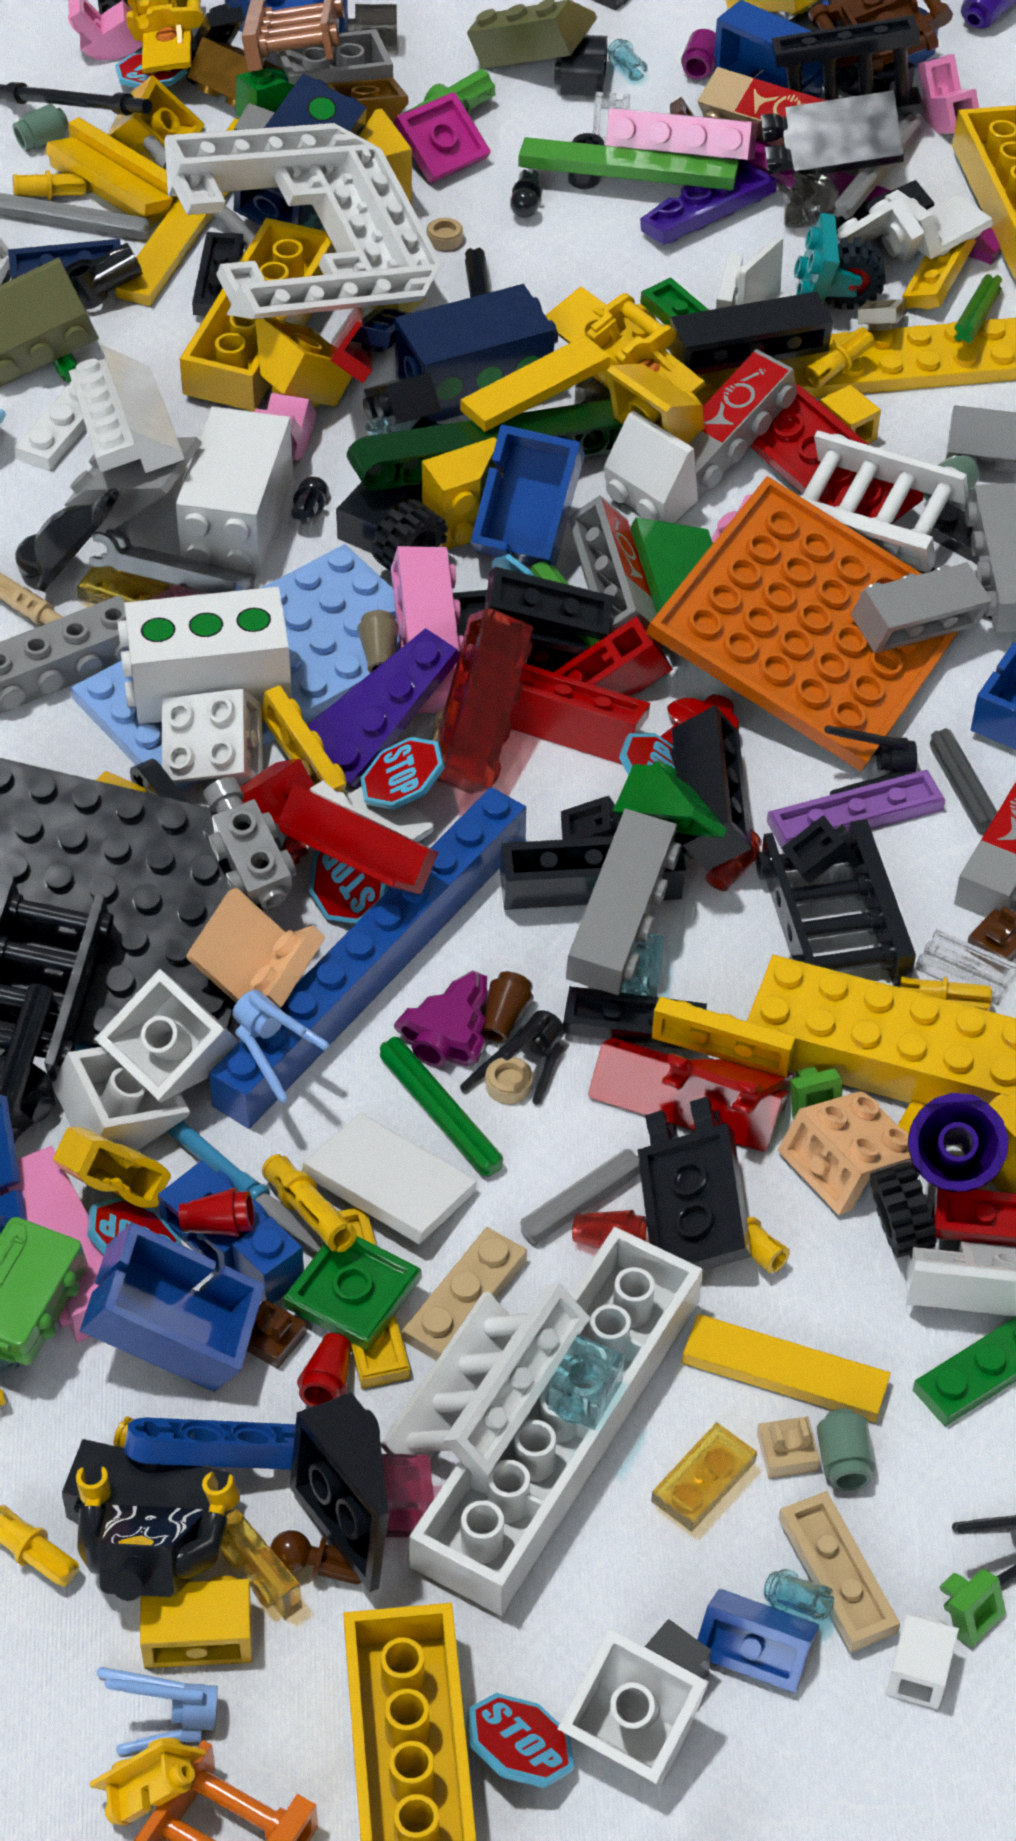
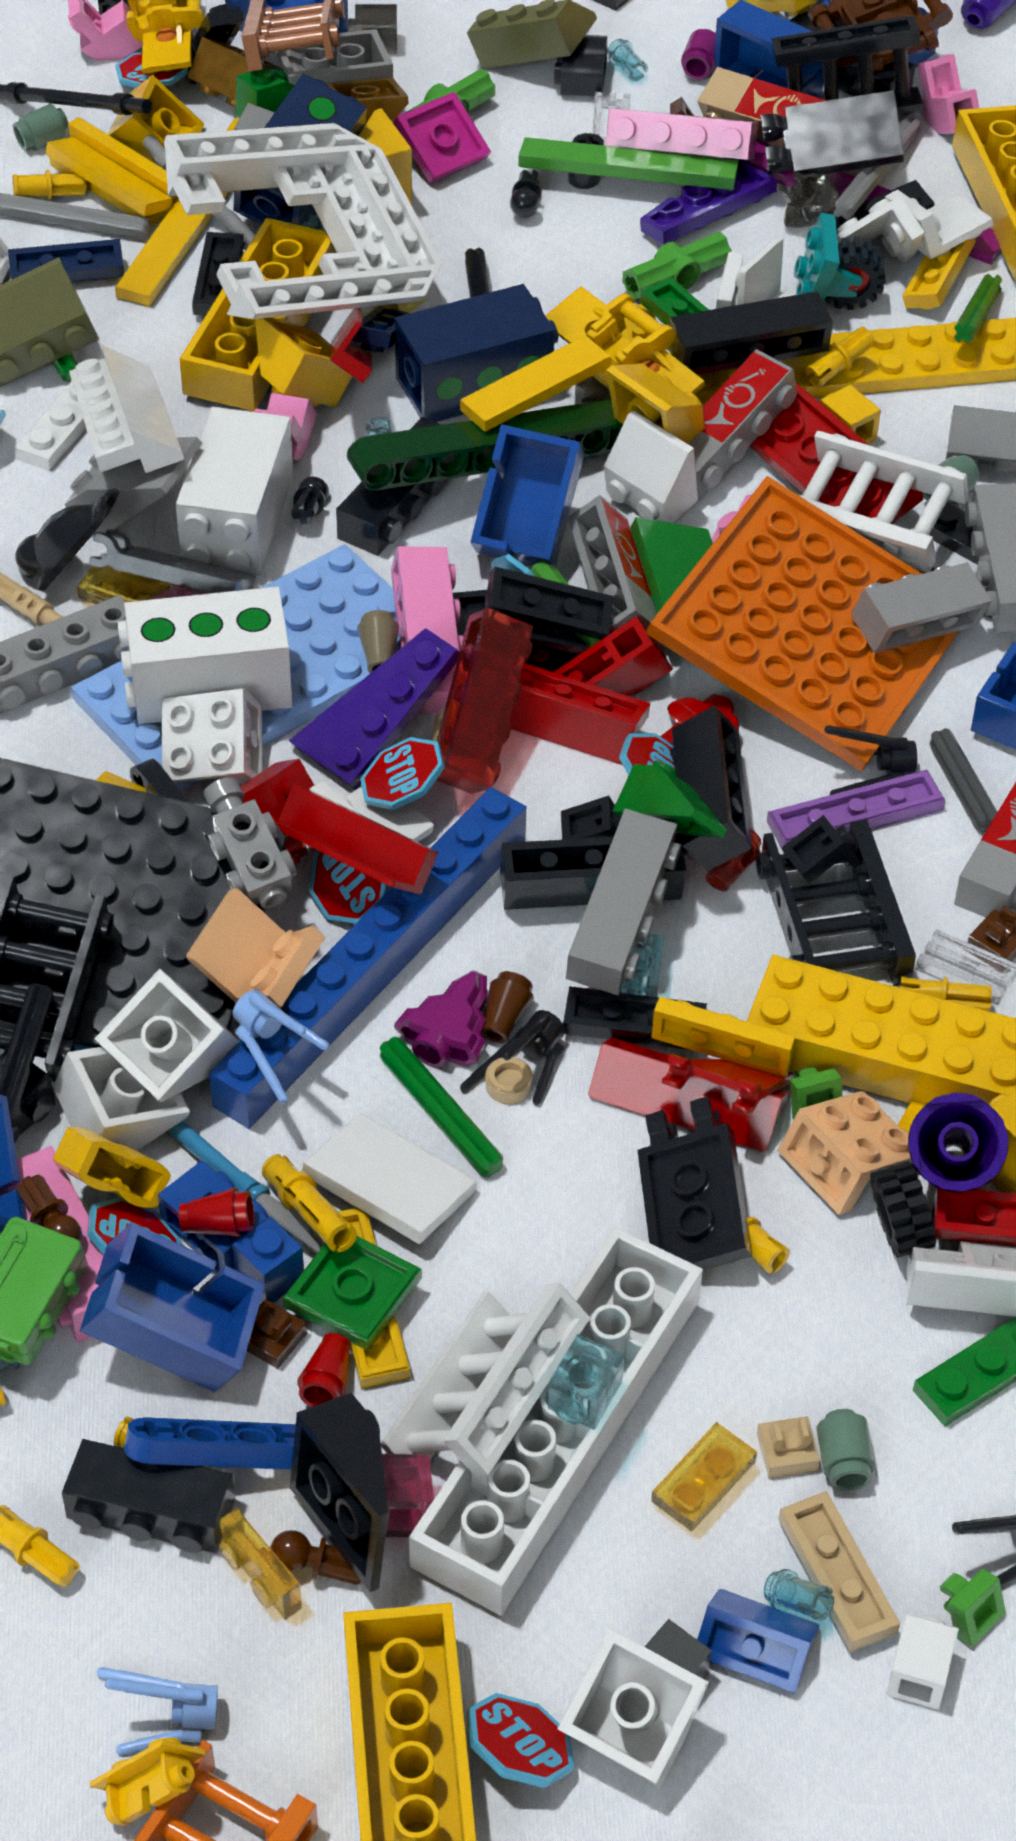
(46, 1208): none -> reddish brown axle
(99, 276): black piece -> none
(148, 1546): black torso -> none
(199, 1625): yellow brick -> none
(297, 740): yellow plate -> none
(402, 399): black brick -> none
(409, 526): black tyre -> none
(445, 234): tan tile -> none
(455, 487): yellow slope -> none
(483, 1268): tan plate -> none
(580, 1196): light grey axle -> none
(594, 1228): clear red cone -> none
(679, 263): none -> bright green piece
(785, 1367): yellow tile -> none
(881, 313): dark tan plate -> none

